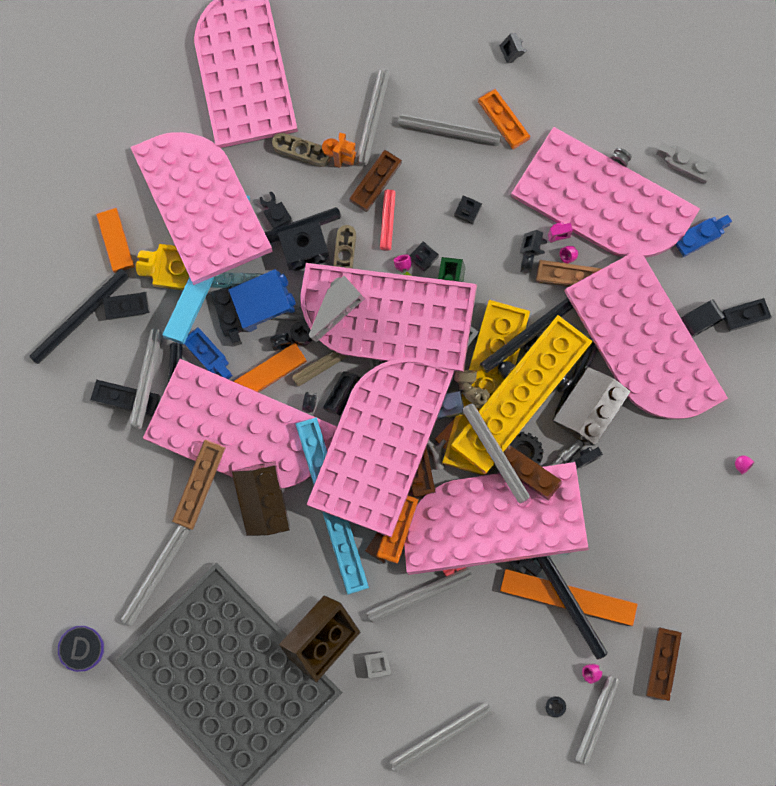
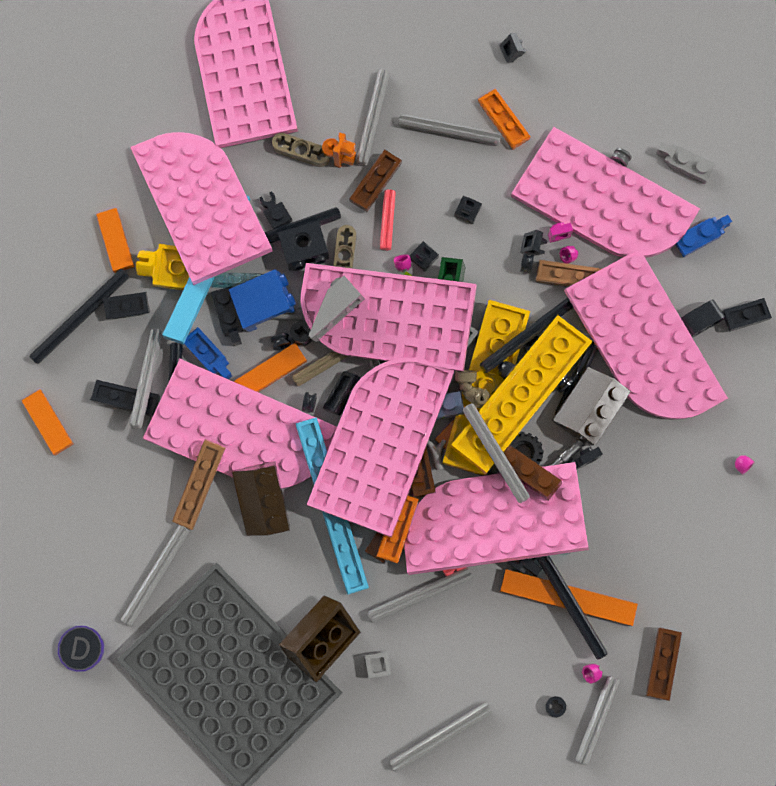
(47, 422): none -> orange tile

